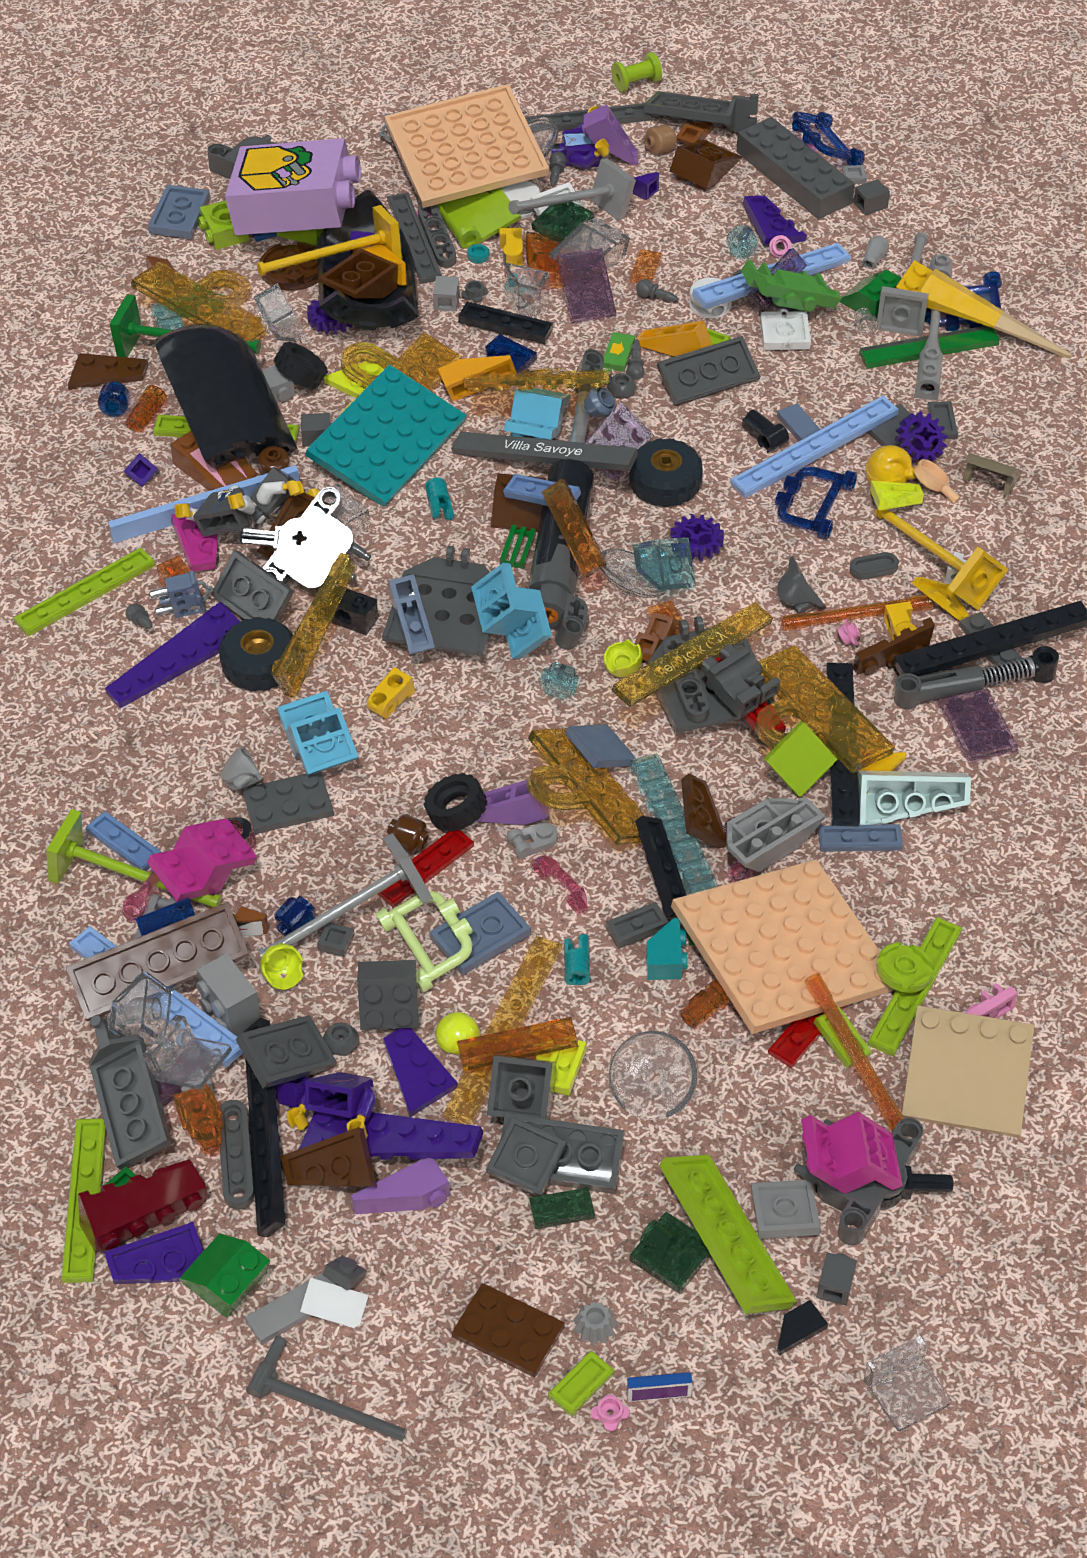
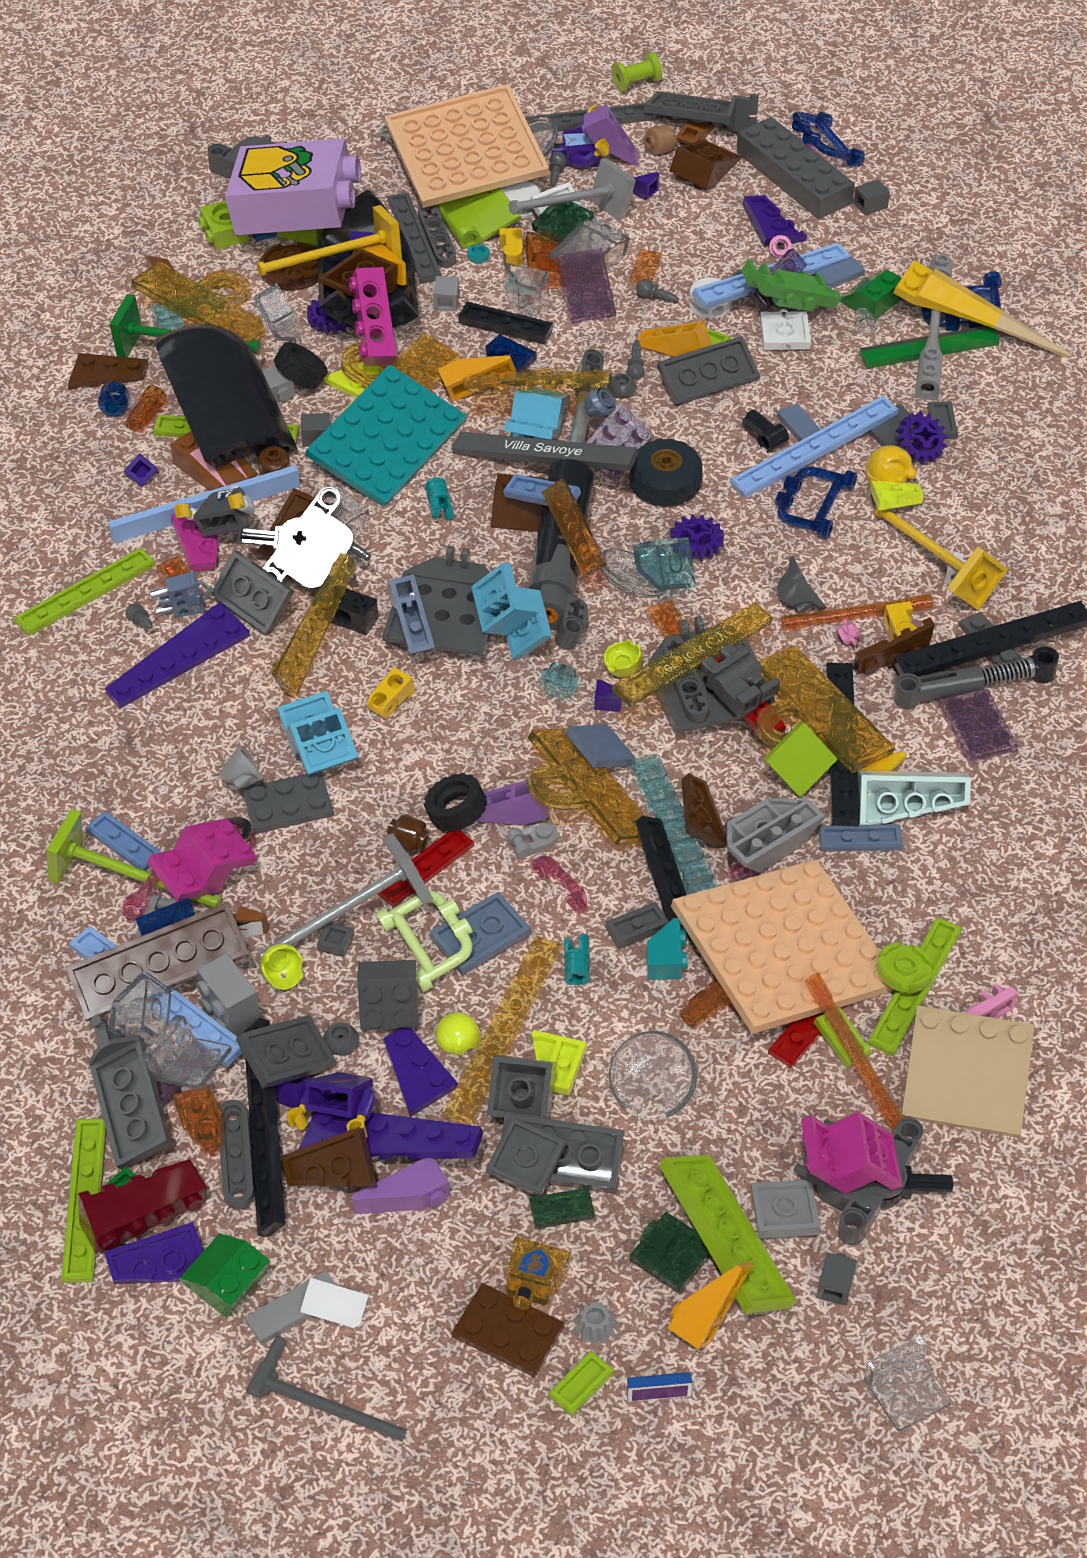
(178, 211): sand blue plate -> none
(251, 650): black wheel -> none
(273, 493): torso -> none
(293, 914): clear blue head -> none
(344, 1272): dark grey plate -> none
(372, 281): none -> dark pink brick
(474, 290): dark grey plate -> none
(518, 1042): clear orange plate -> none
(521, 533): green tile -> none
(535, 1272): none -> clear yellow torso
(605, 698): none -> dark purple slope
(613, 1404): bright pink plate -> none
(618, 351): bright green tile -> none
(657, 629): dark orange slope -> none
(702, 1313): none -> light orange slope
(742, 241): clear light blue head -> none
(800, 1326): black tile -> none
(841, 272): none -> sand blue tile
(855, 173): light grey tile -> none
(874, 566): dark grey tile -> none
(875, 251): light grey cone -> none
(902, 309): light grey tile -> none
(935, 478): light nougat piece -> none
(942, 596): yellow tile -> none
(975, 460): dark tan piece -> none

